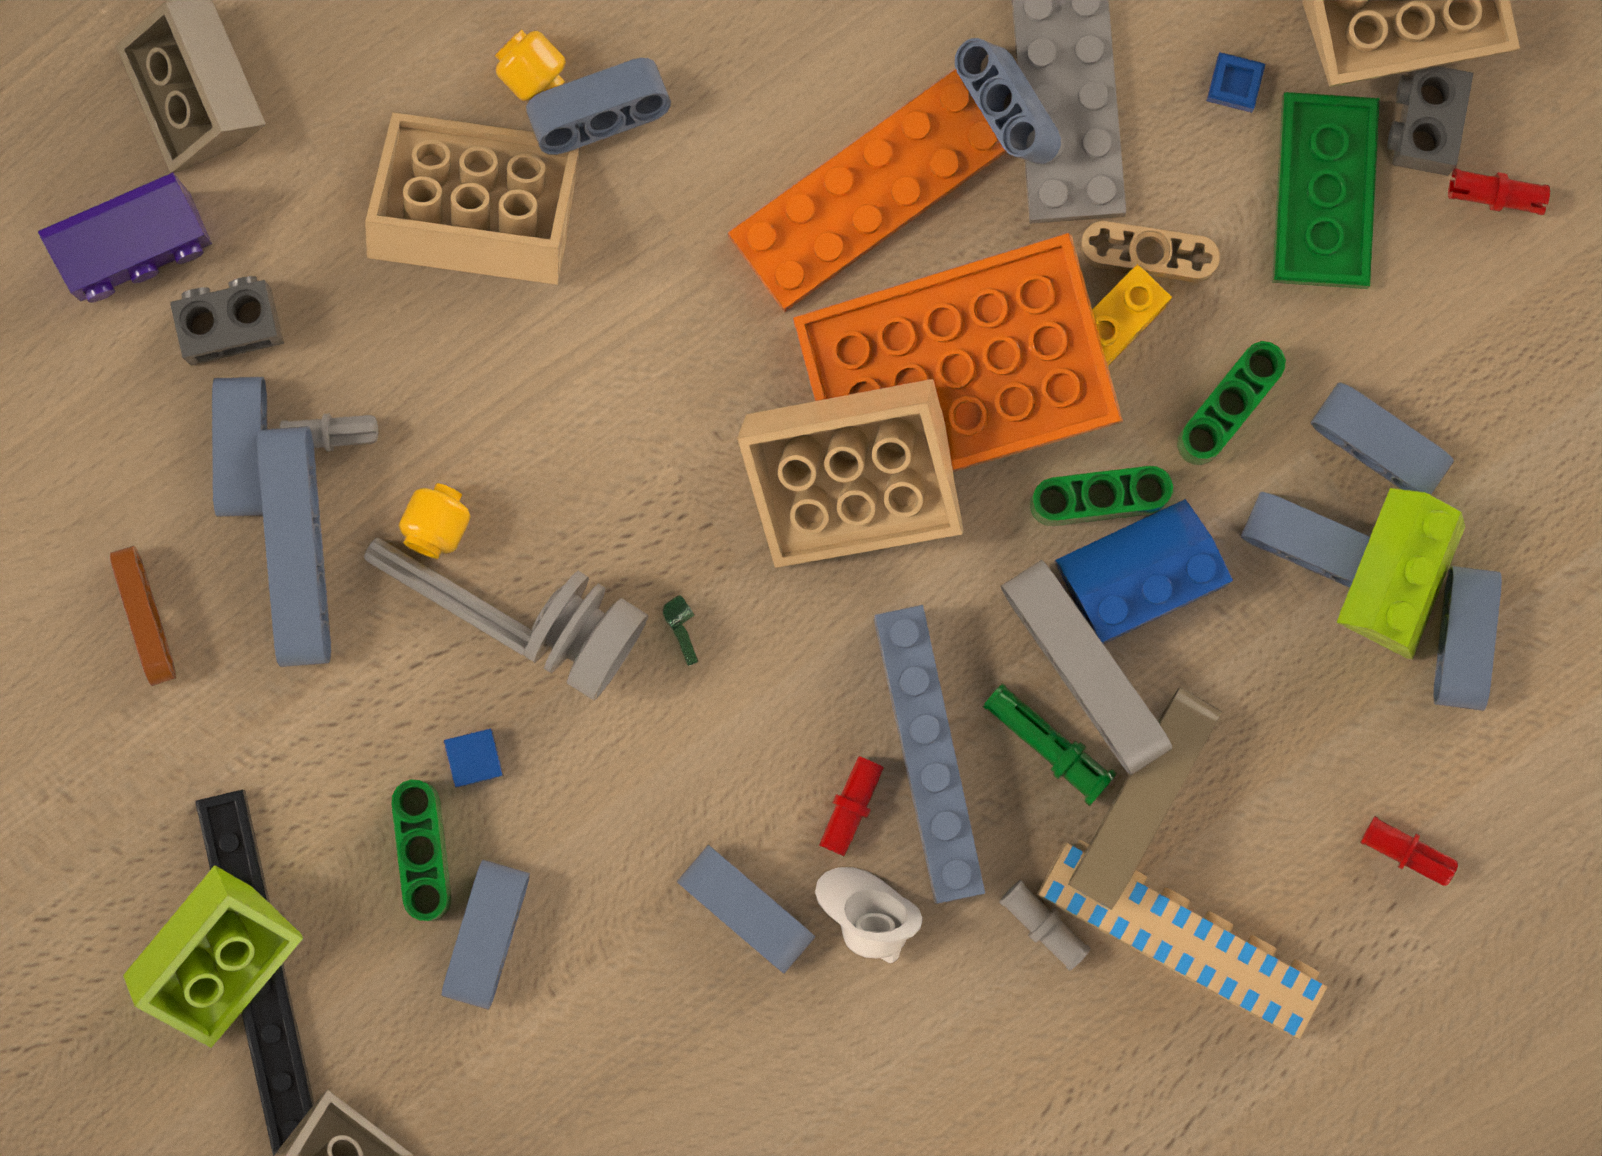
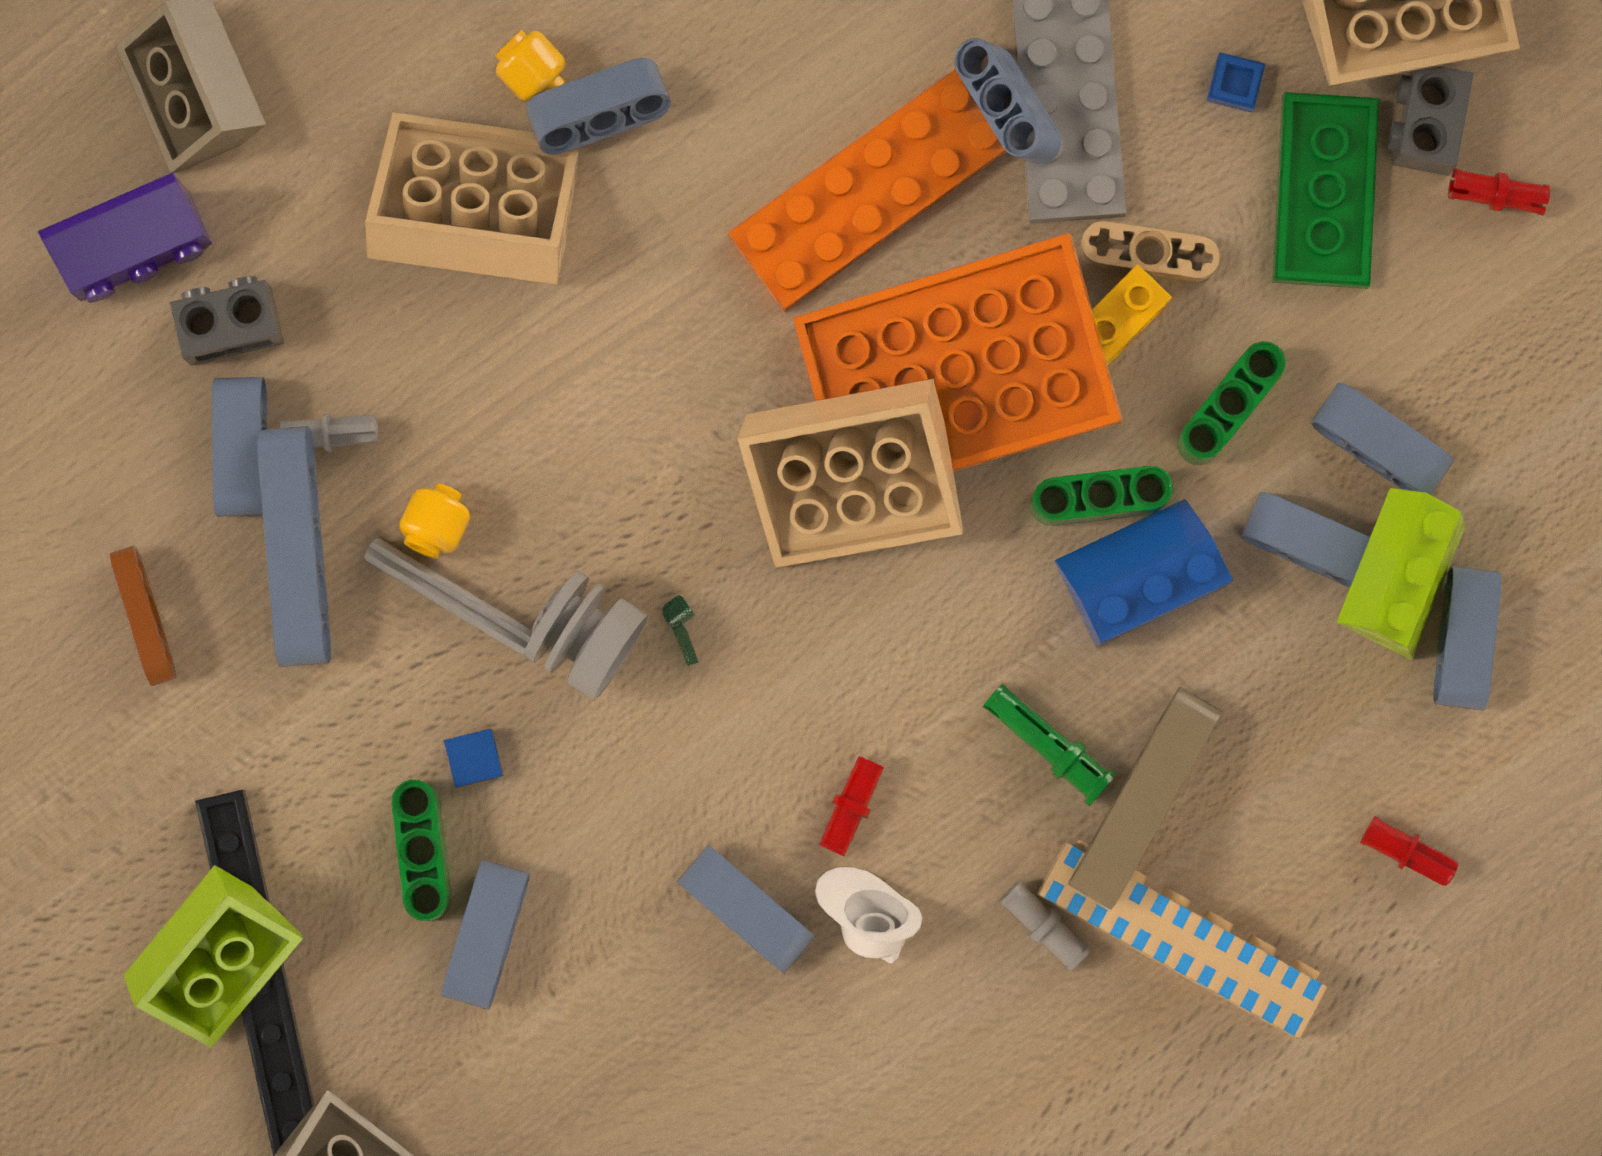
(929, 754): sand blue brick -> none
(1086, 667): light grey beam -> none

